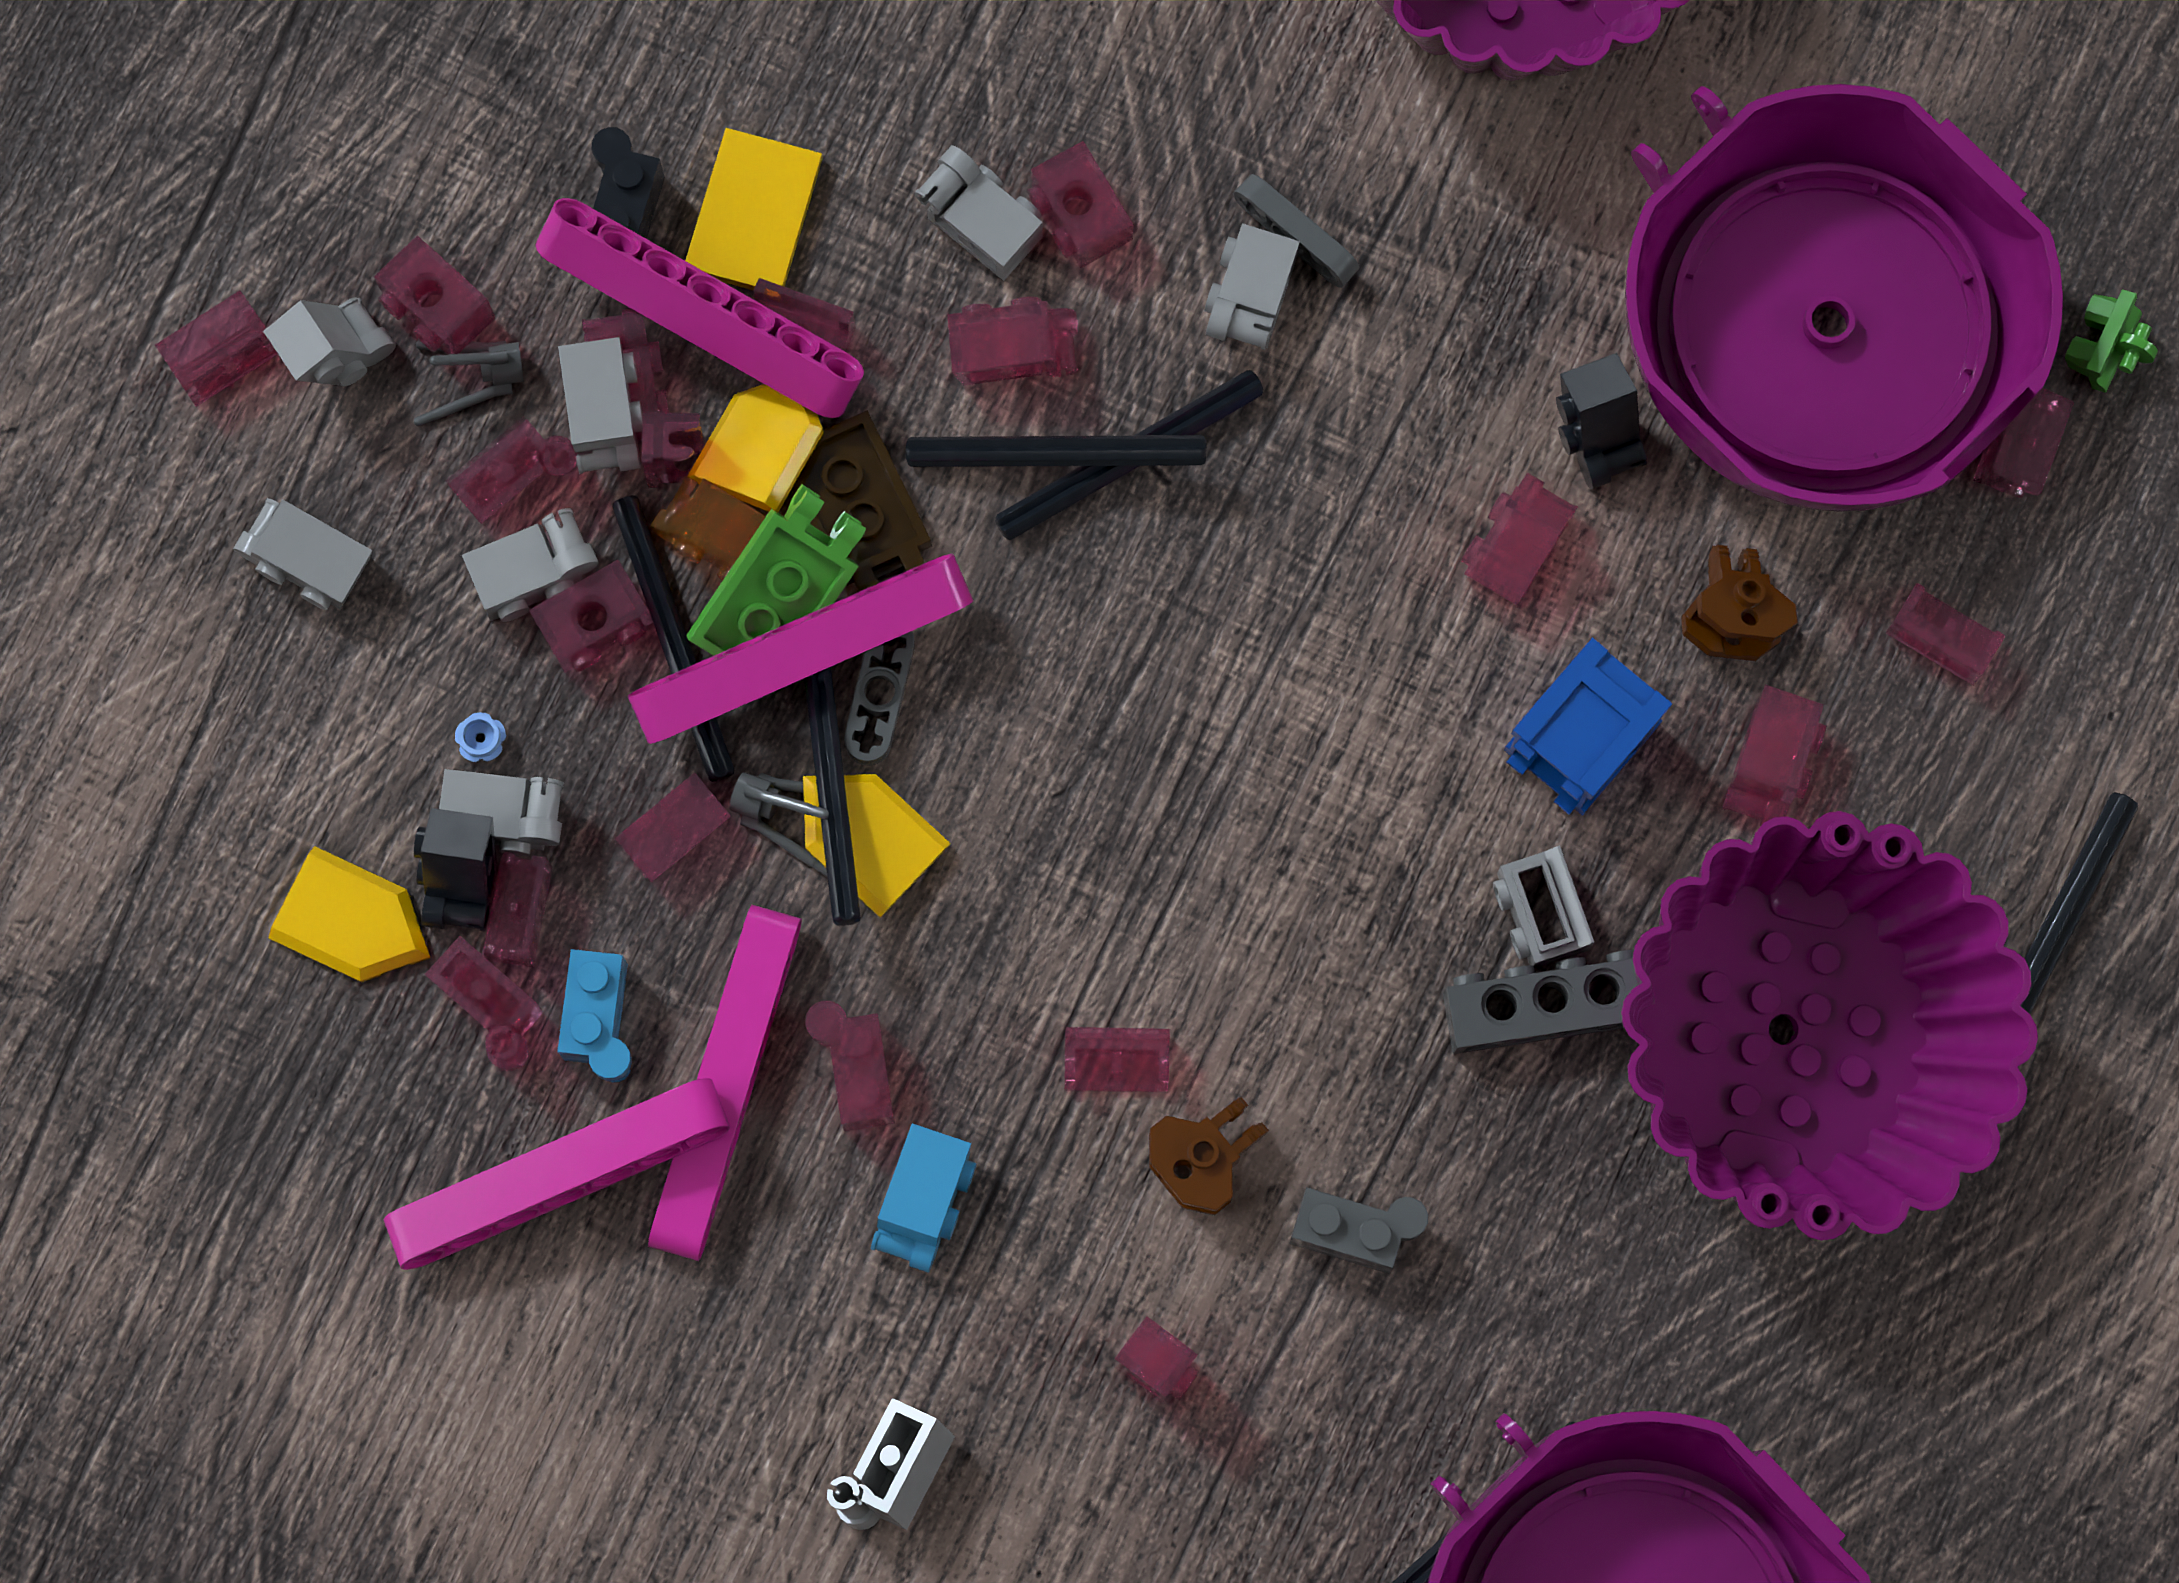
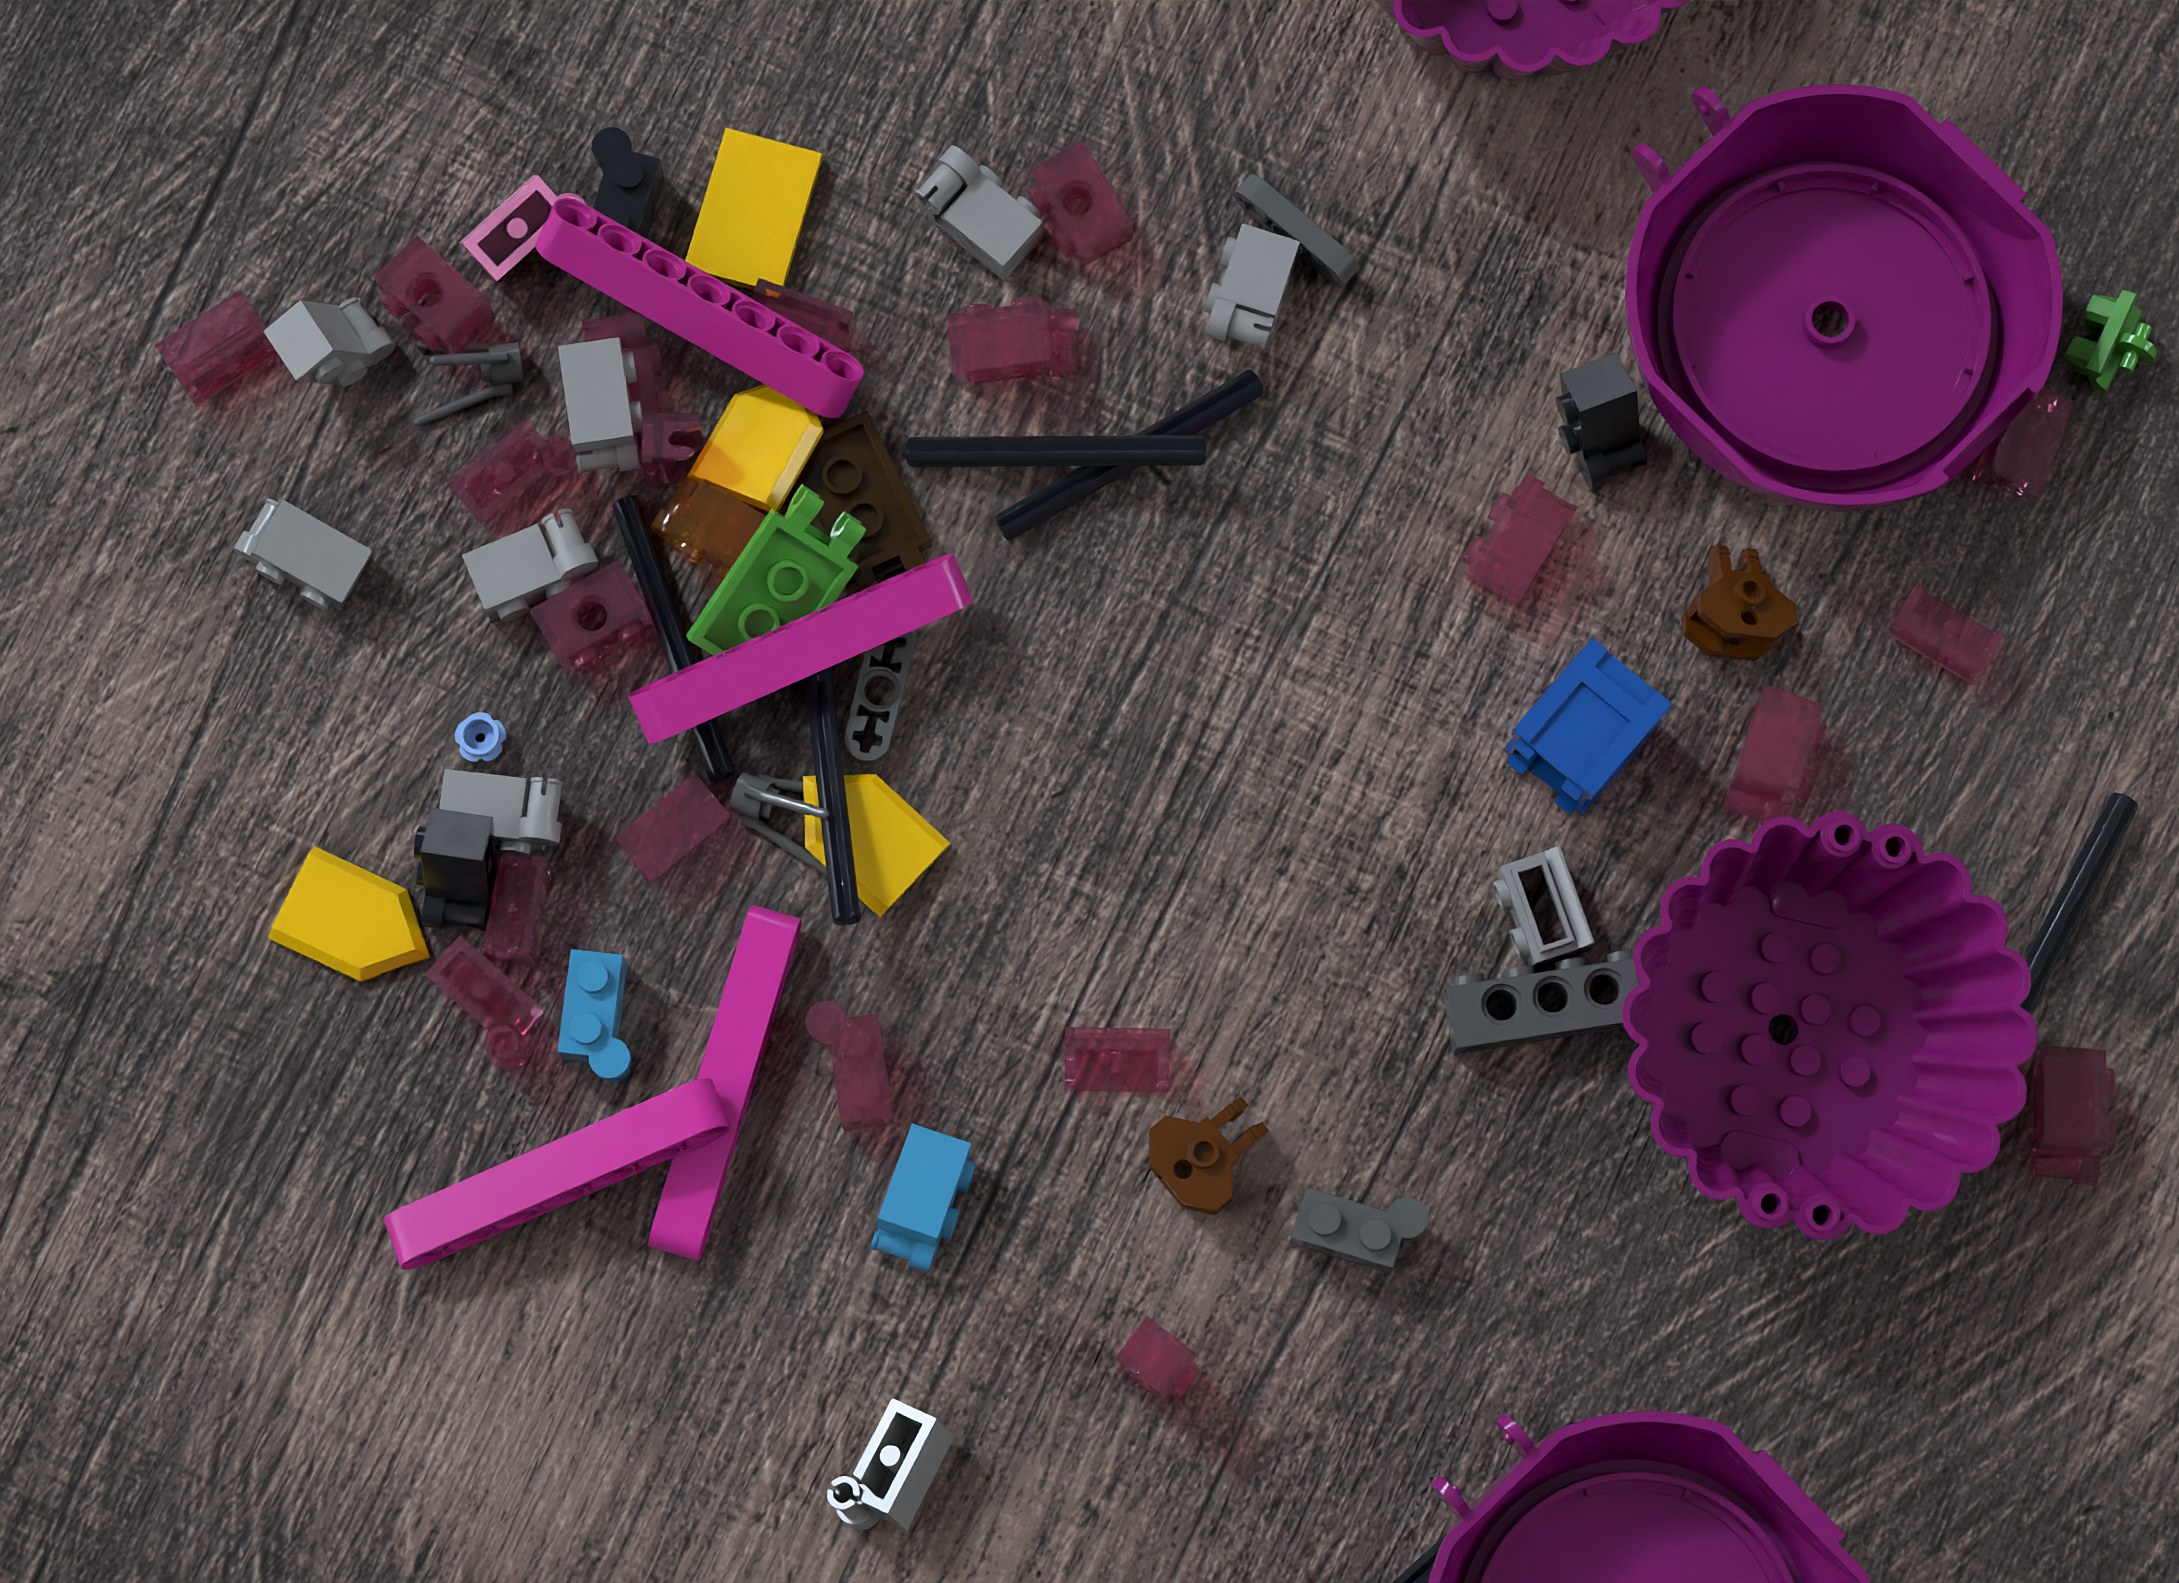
(512, 228): none -> bright pink hinge
(2071, 1113): none -> clear pink hinge

